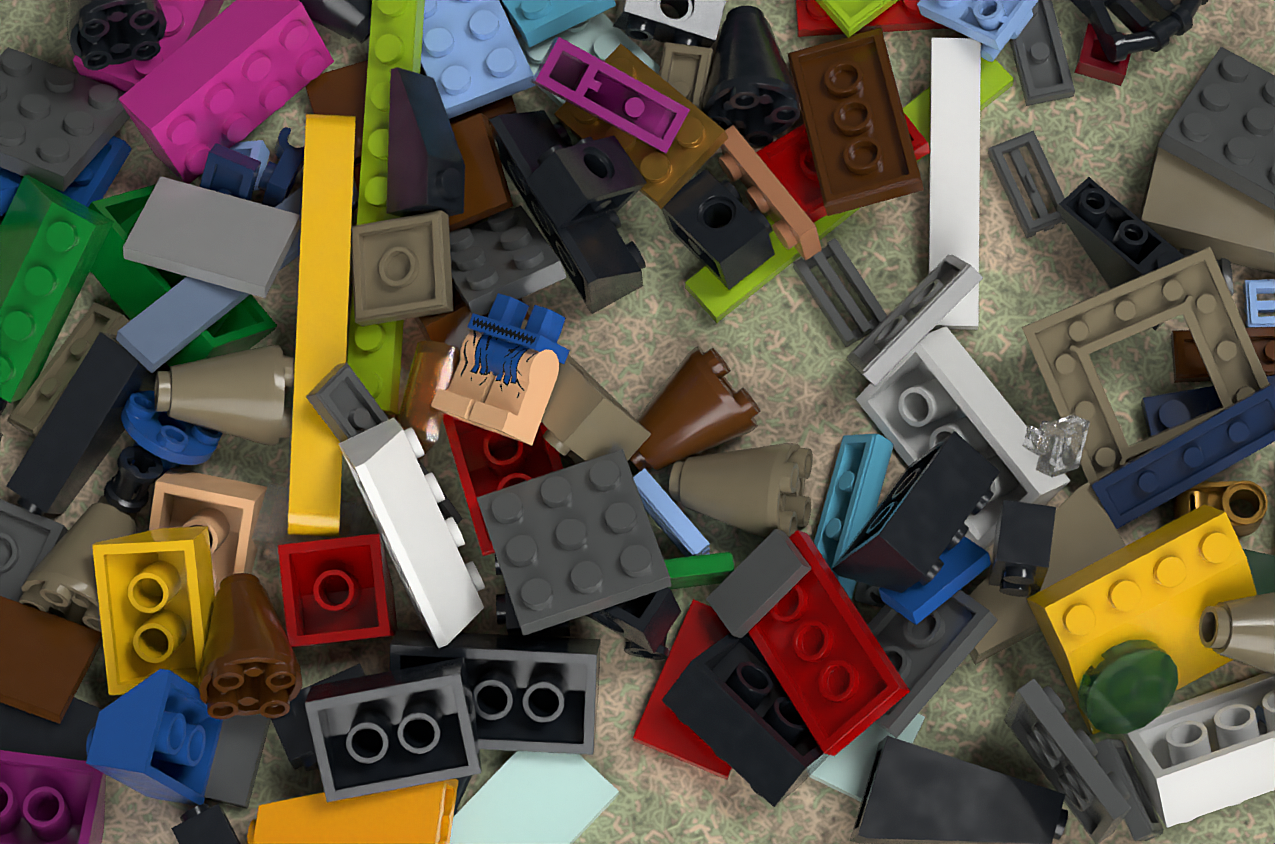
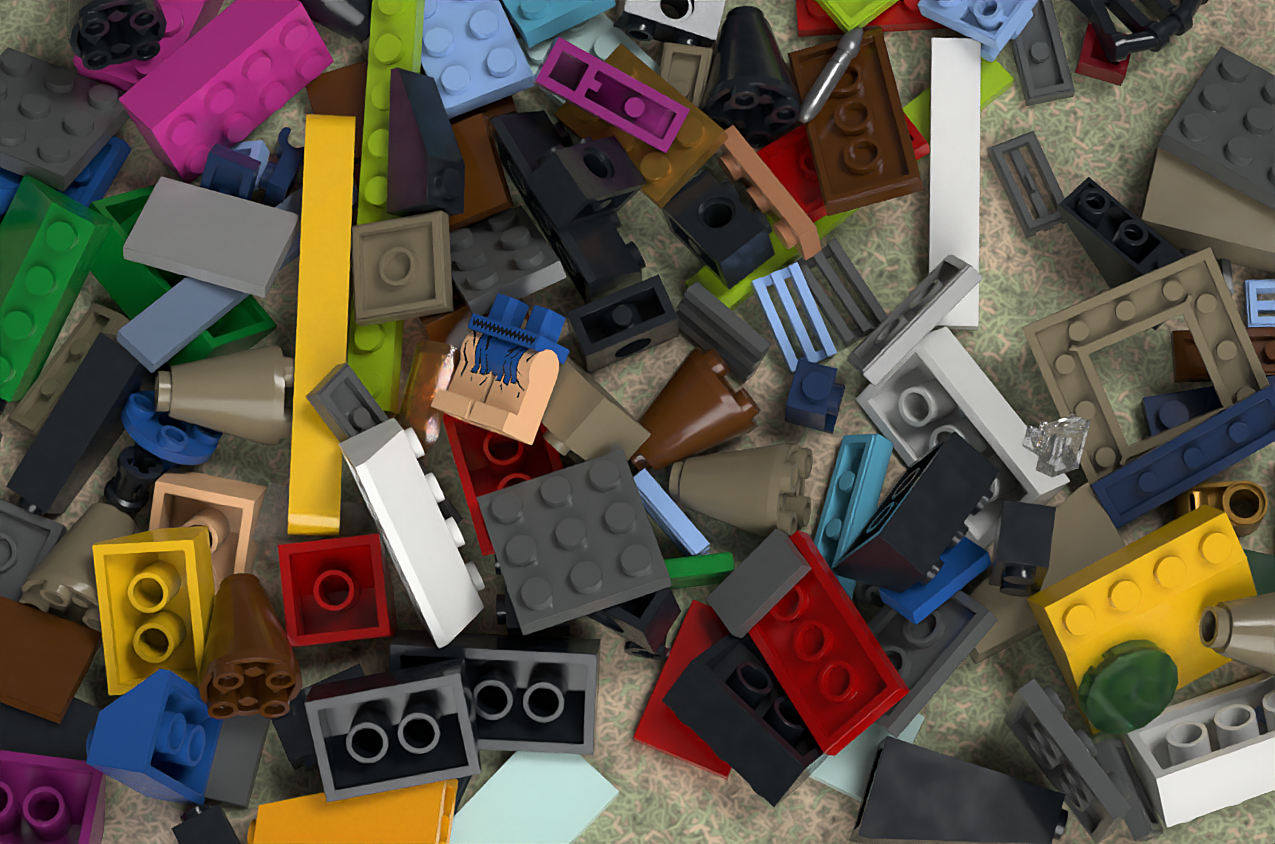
(623, 324): none -> black brick
(718, 327): none -> dark grey tile
(777, 279): none -> light blue tile
(814, 397): none -> dark blue brick
(831, 74): none -> flat silver piece

